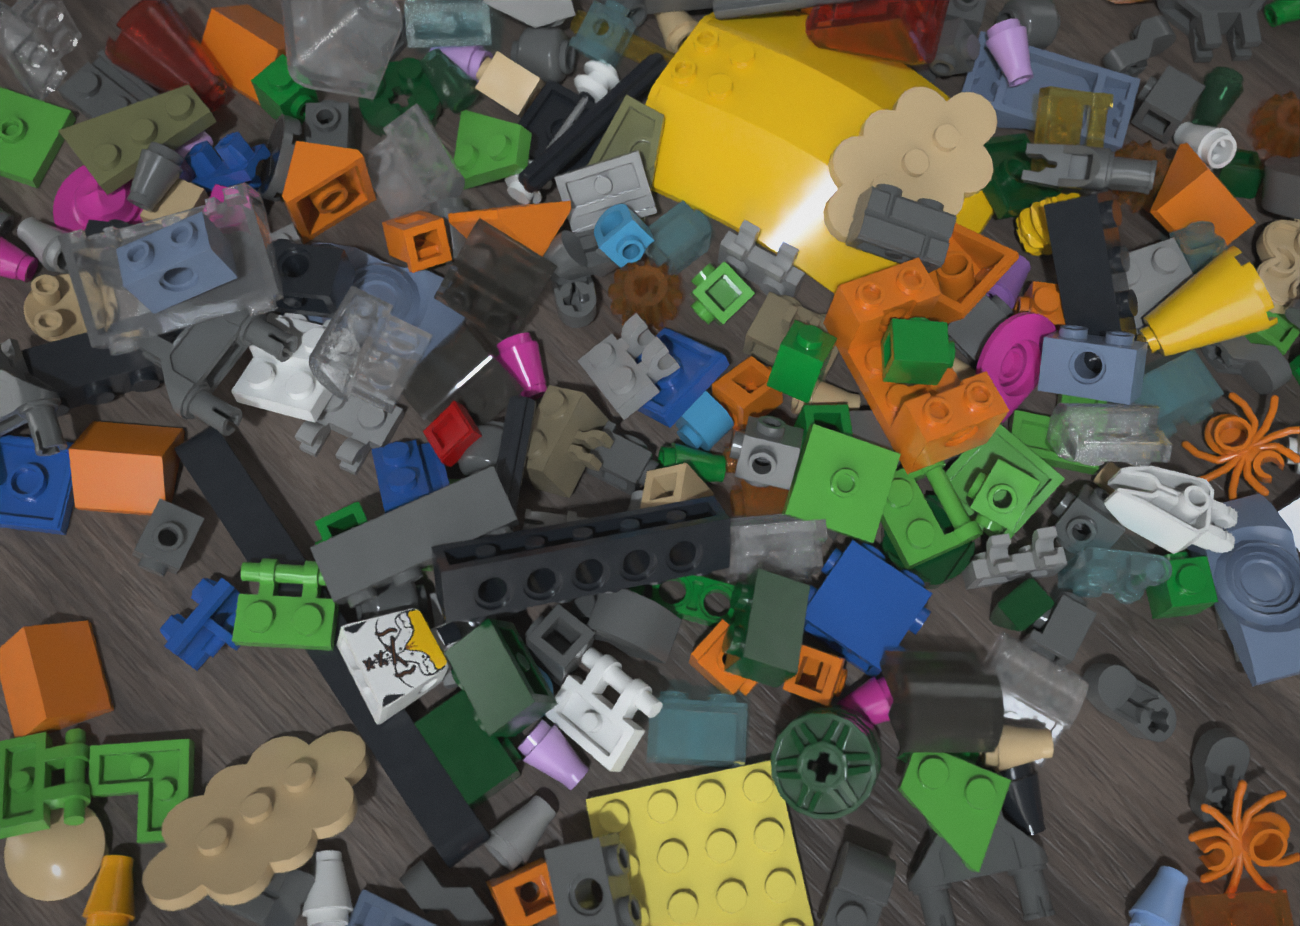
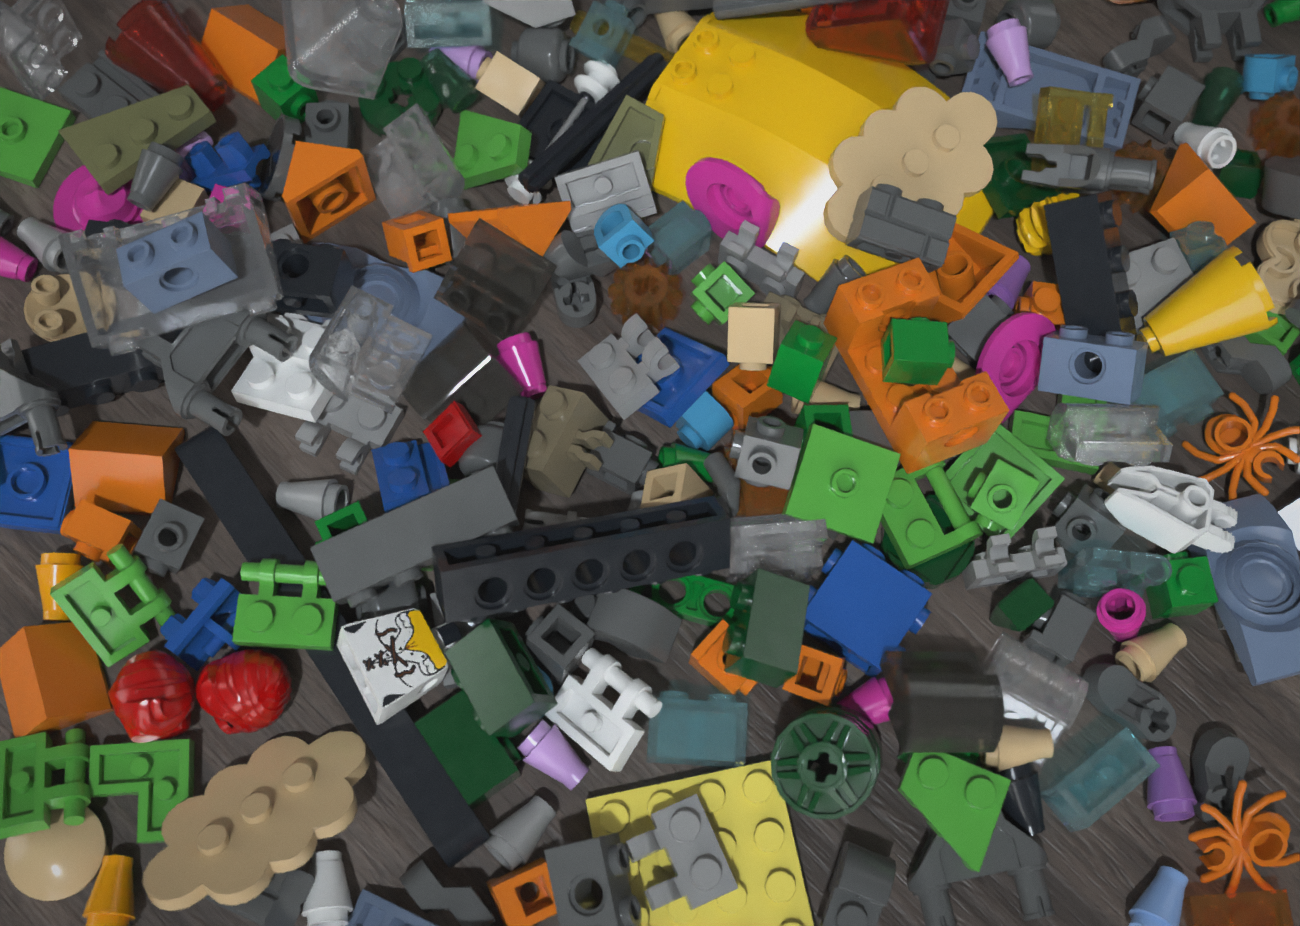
(51, 571): none -> light orange cone
(98, 531): none -> orange brick
(102, 614): none -> bright green plate
(153, 697): none -> red hair
(244, 690): none -> red hair
(312, 498): none -> light grey cone
(692, 852): none -> light grey plate
(727, 485): none -> dark grey arm
(730, 197): none -> dark pink hat
(753, 334): none -> tan brick
(838, 273): none -> dark grey cone
(1099, 780): none -> clear light blue brick
(1121, 613): none -> dark pink cone
(1151, 652): none -> tan cone
(1169, 788): none -> medium lavender cone
(1269, 74): none -> dark azure plate

